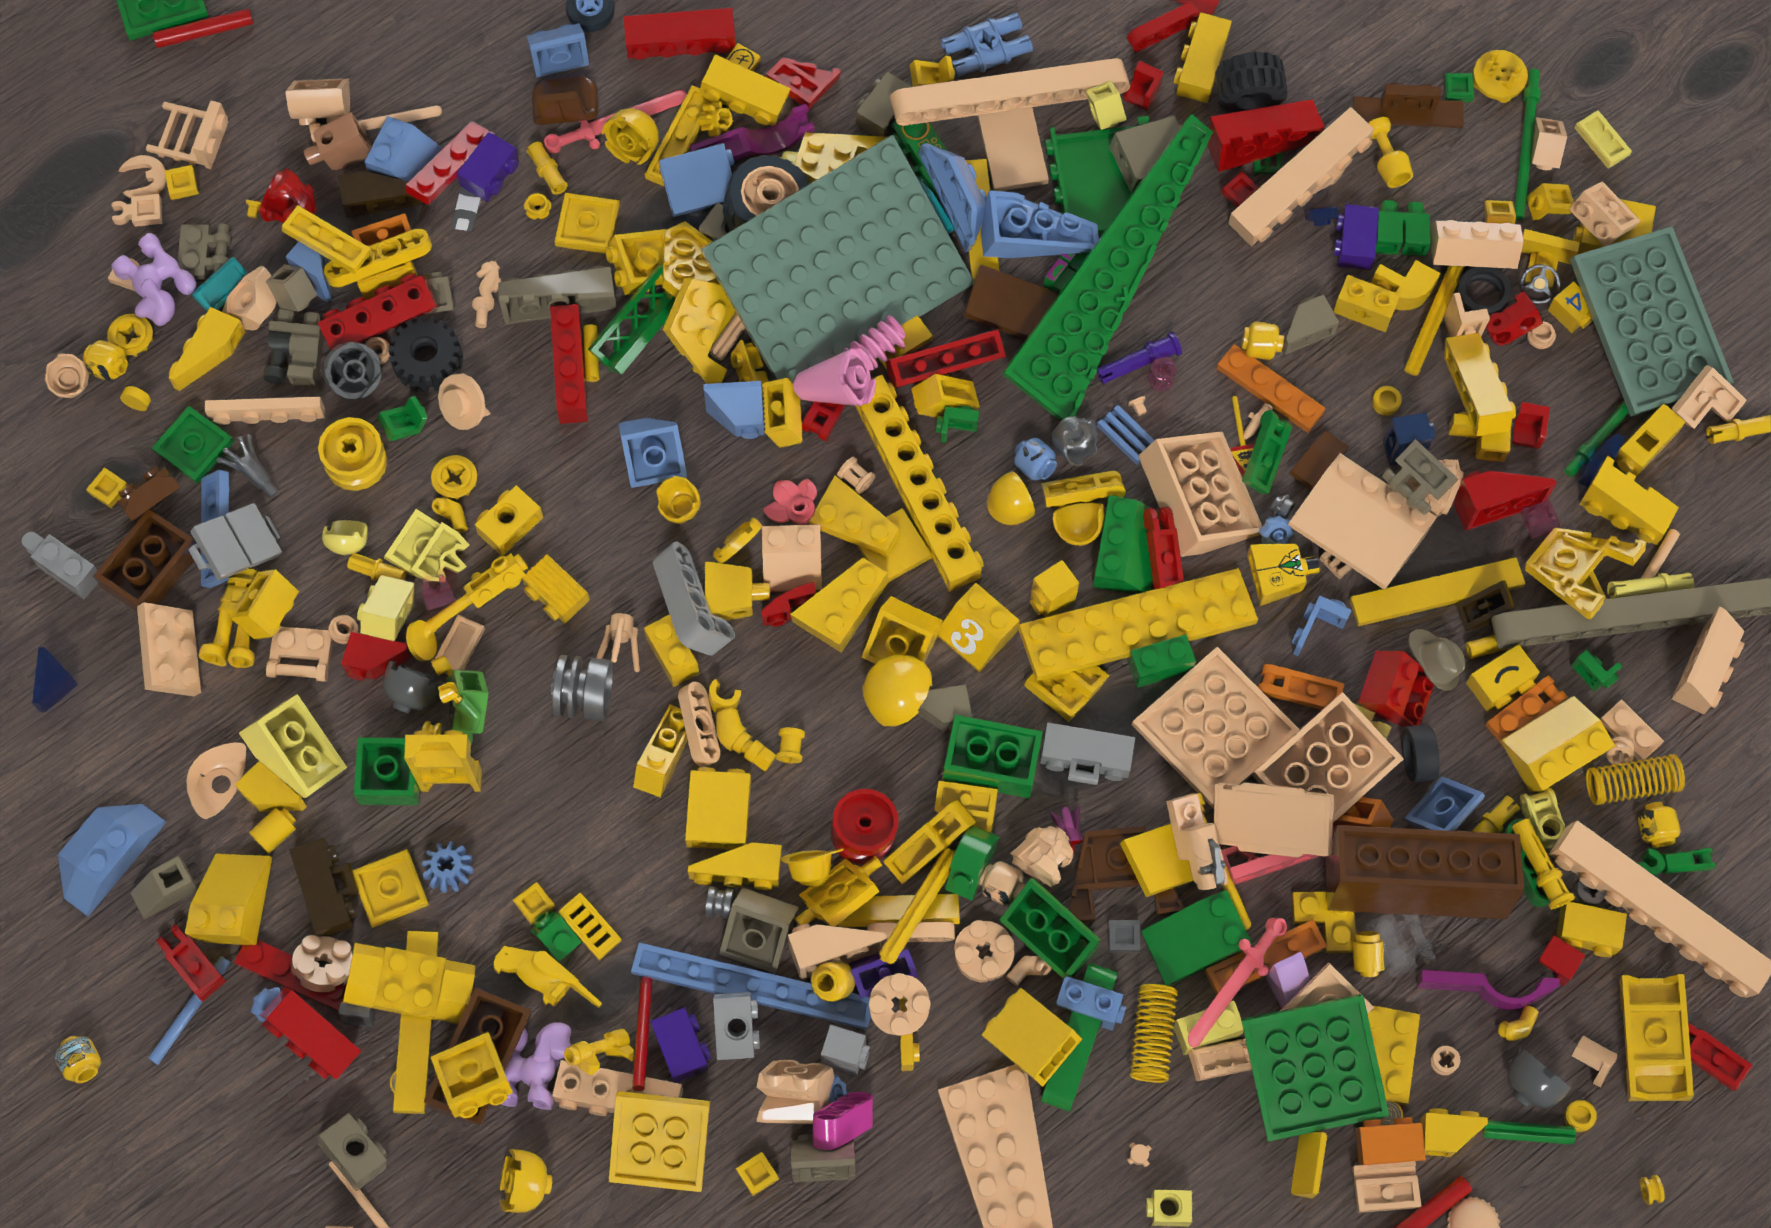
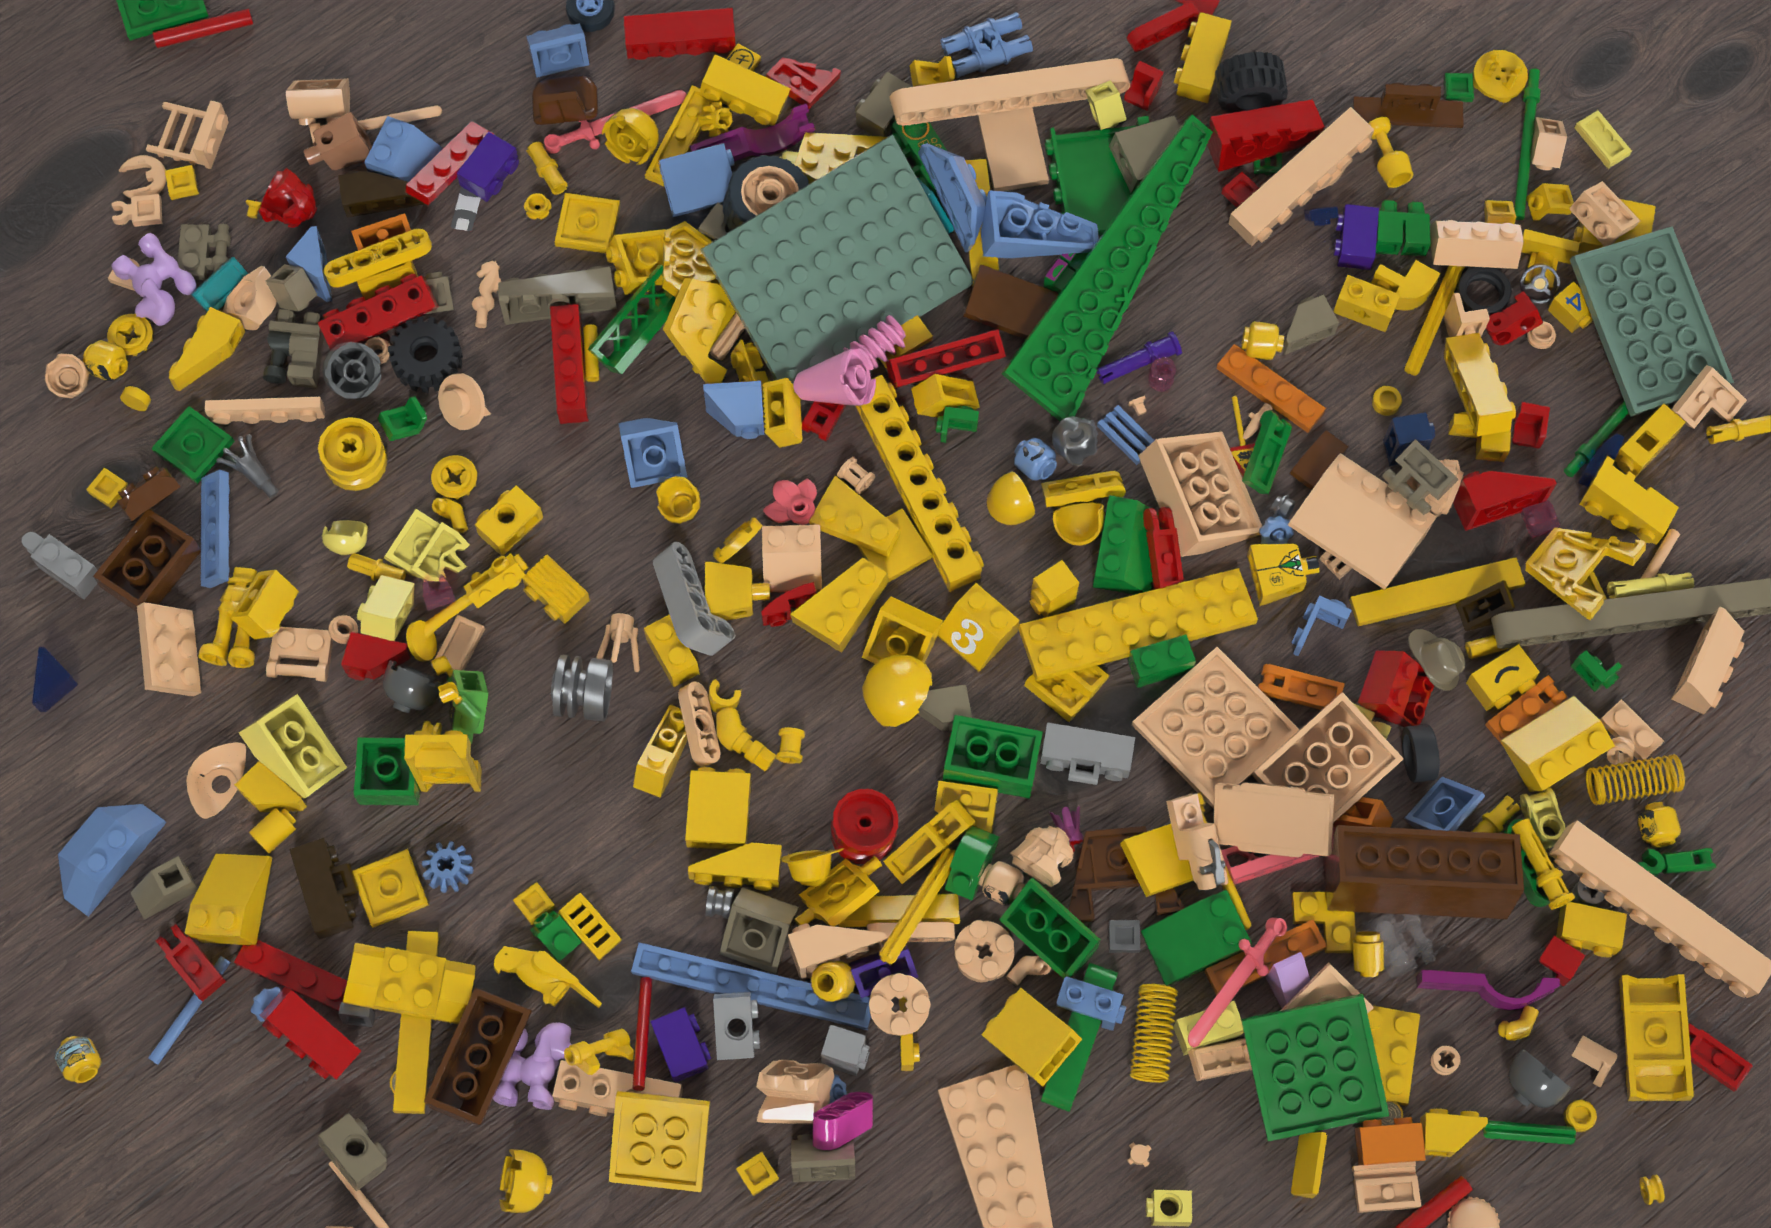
(235, 542): light grey piece -> none
(317, 949): light nougat plate -> none
(326, 239): yellow plate -> none
(471, 1076): yellow plate -> none

